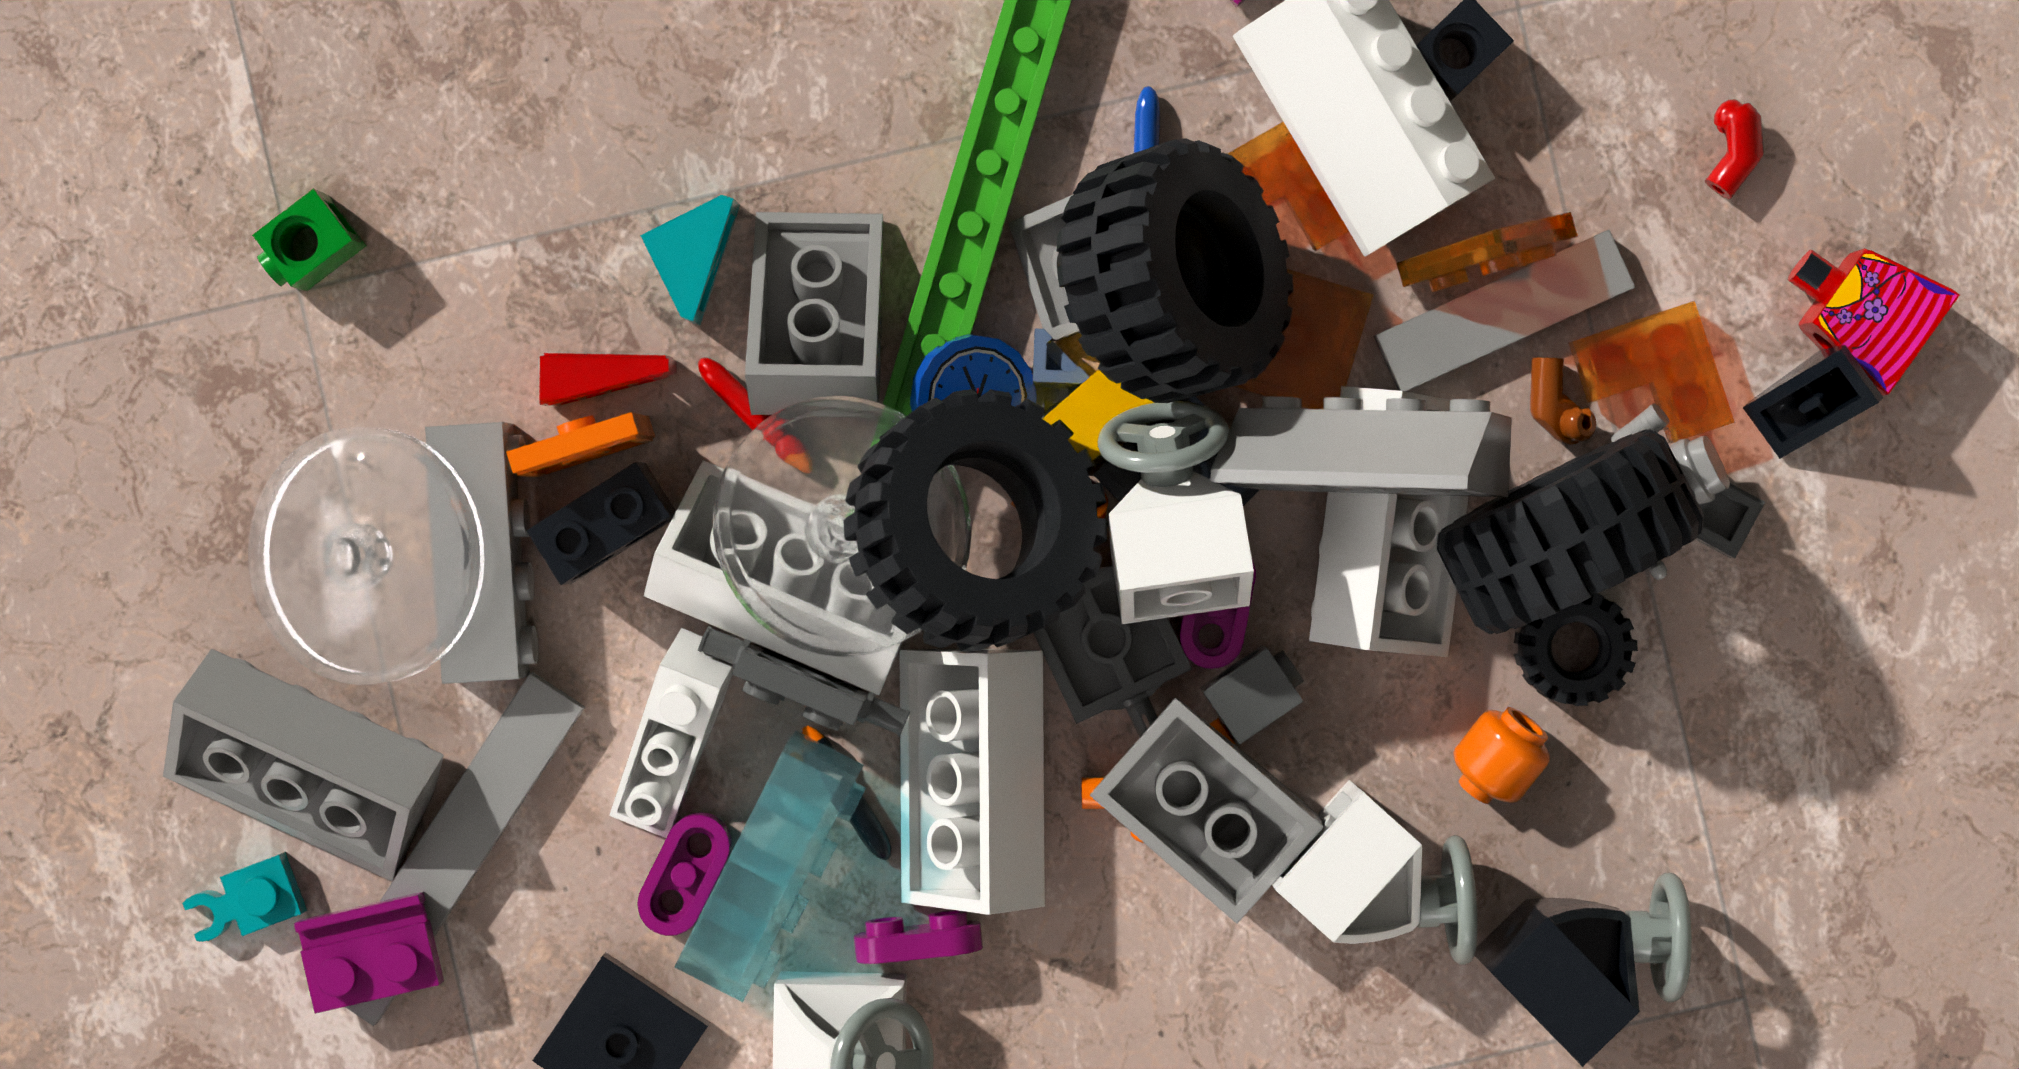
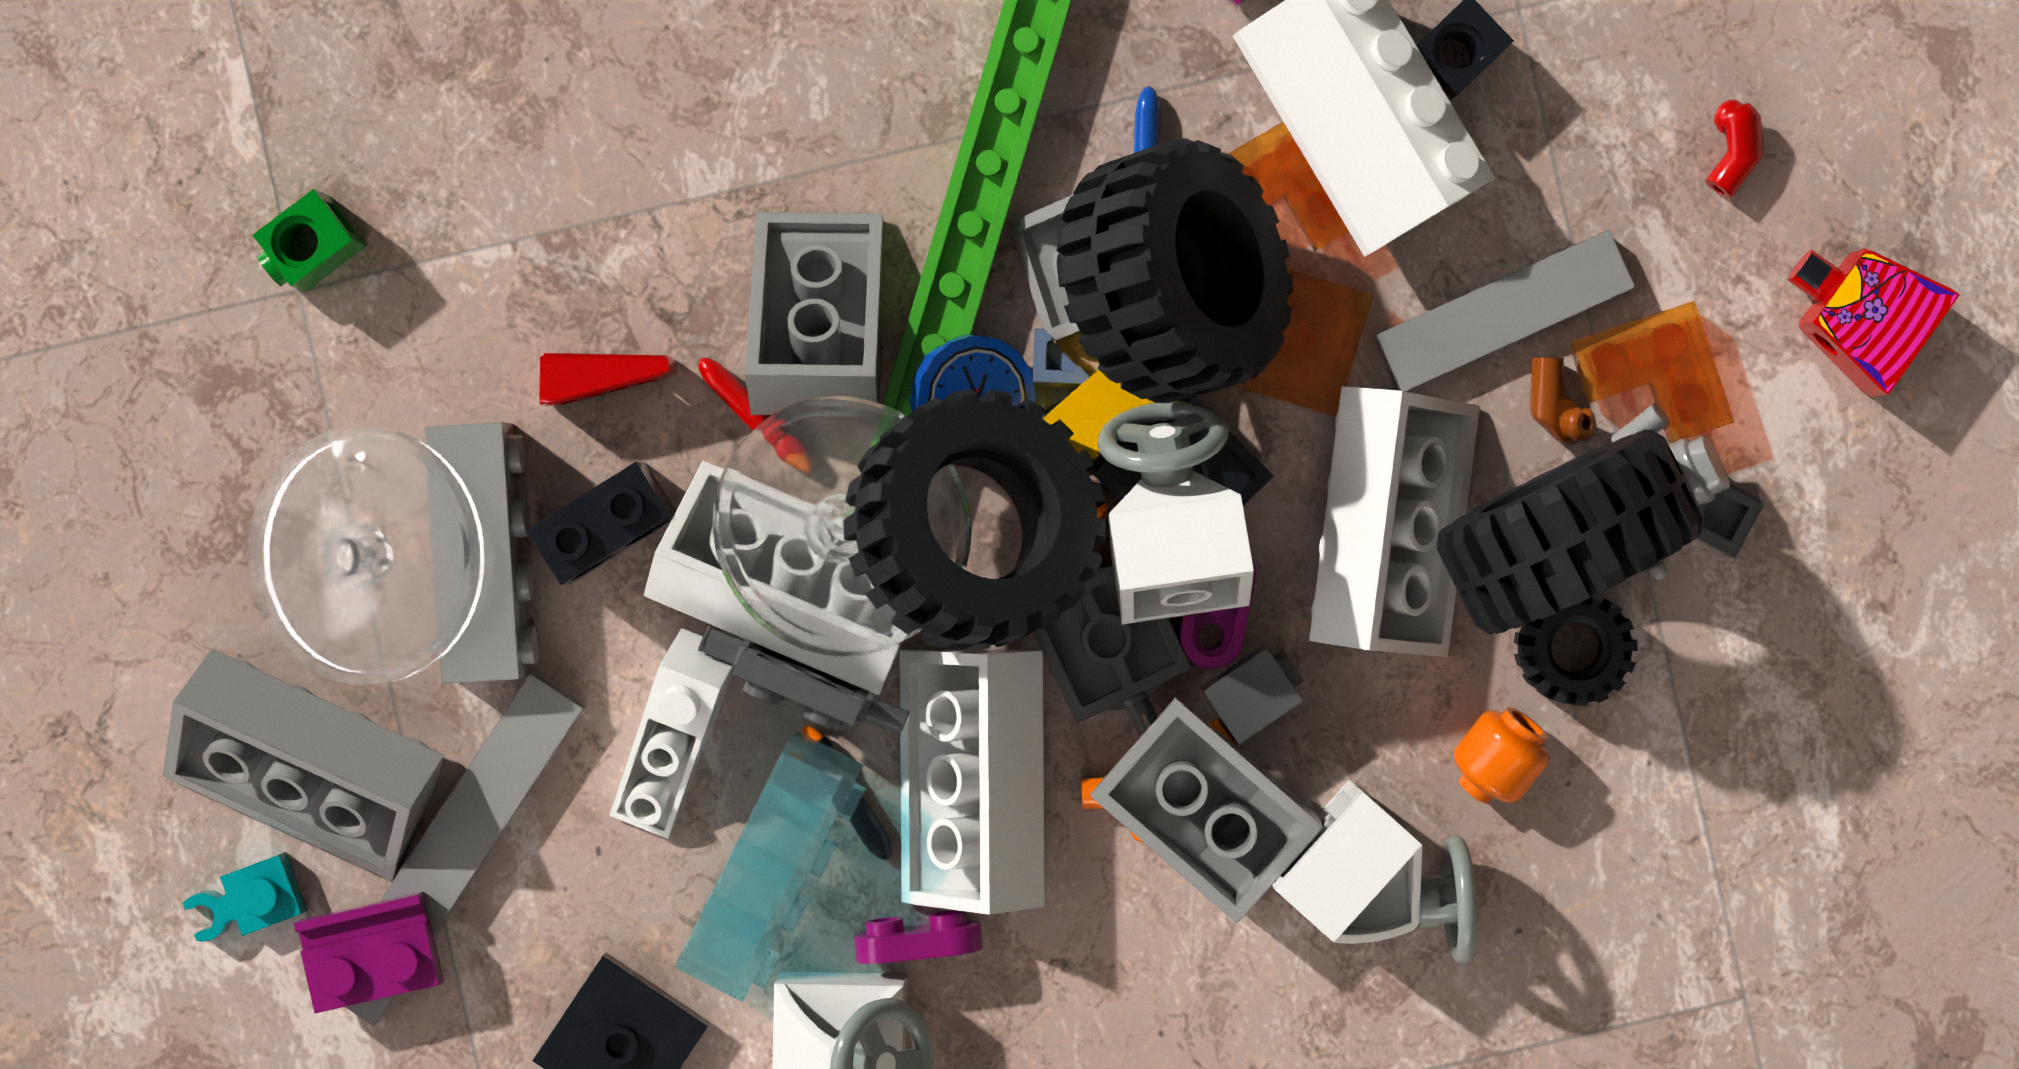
(581, 442): orange plate -> none
(685, 872): magenta plate -> none
(691, 252): teal slope -> none
(1368, 449): light grey slope -> none
(1492, 251): clear orange plate -> none
(1578, 959): black piece -> none
(1812, 400): black slope -> none

